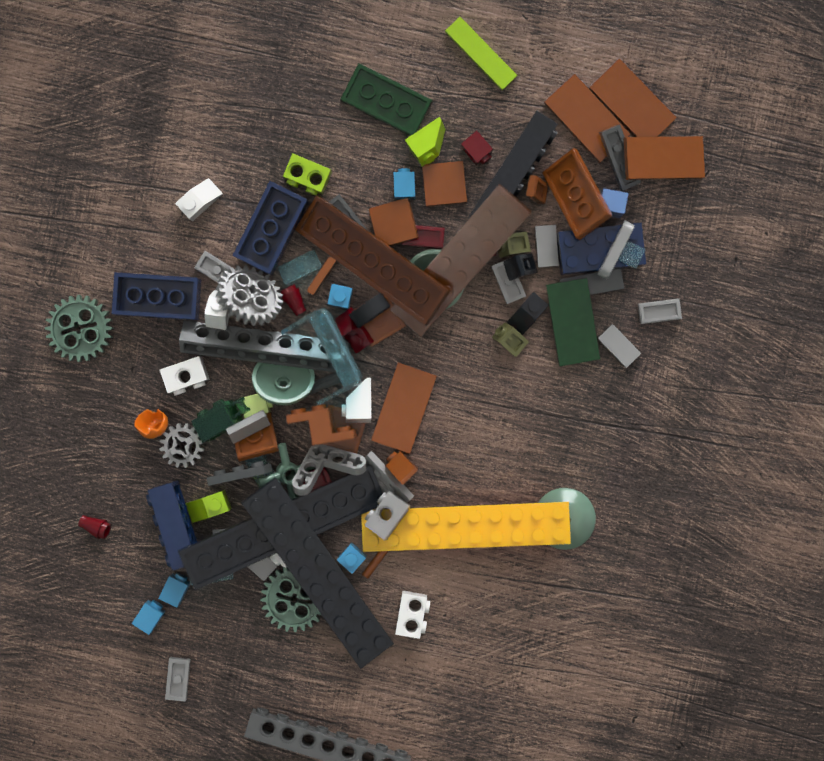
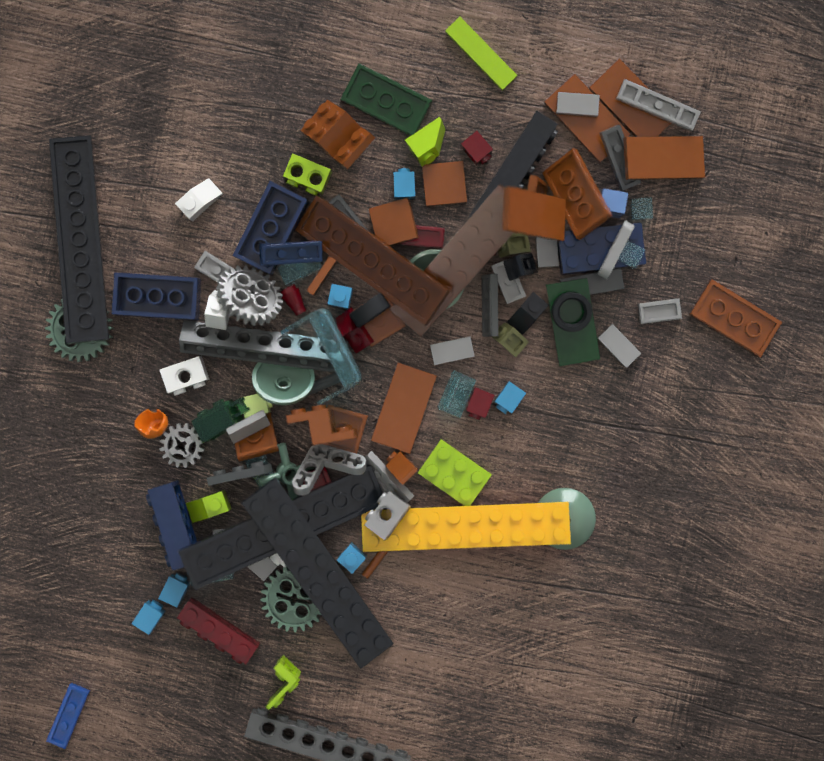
(68, 715): none -> blue tile
(79, 239): none -> black plate
(97, 527): dark red cone -> none
(177, 679): light grey plate -> none
(218, 630): none -> dark red brick
(284, 671): none -> lime bracket
(290, 253): none -> dark blue tile
(337, 134): none -> dark orange bracket
(358, 404): white slope -> none
(407, 614): white brick -> none
(452, 350): none -> light grey tile
(454, 473): none -> lime plate
(456, 394): none -> clear light blue slope
(479, 403): none -> dark red brick
(489, 305): none -> dark grey tile
(509, 398): none -> dark azure brick
(534, 214): none -> dark orange tile
(574, 296): none -> black tyre
(577, 104): none -> light grey tile
(641, 208): none -> clear light blue tile
(658, 105): none -> light grey plate
(735, 318): none -> dark orange tile

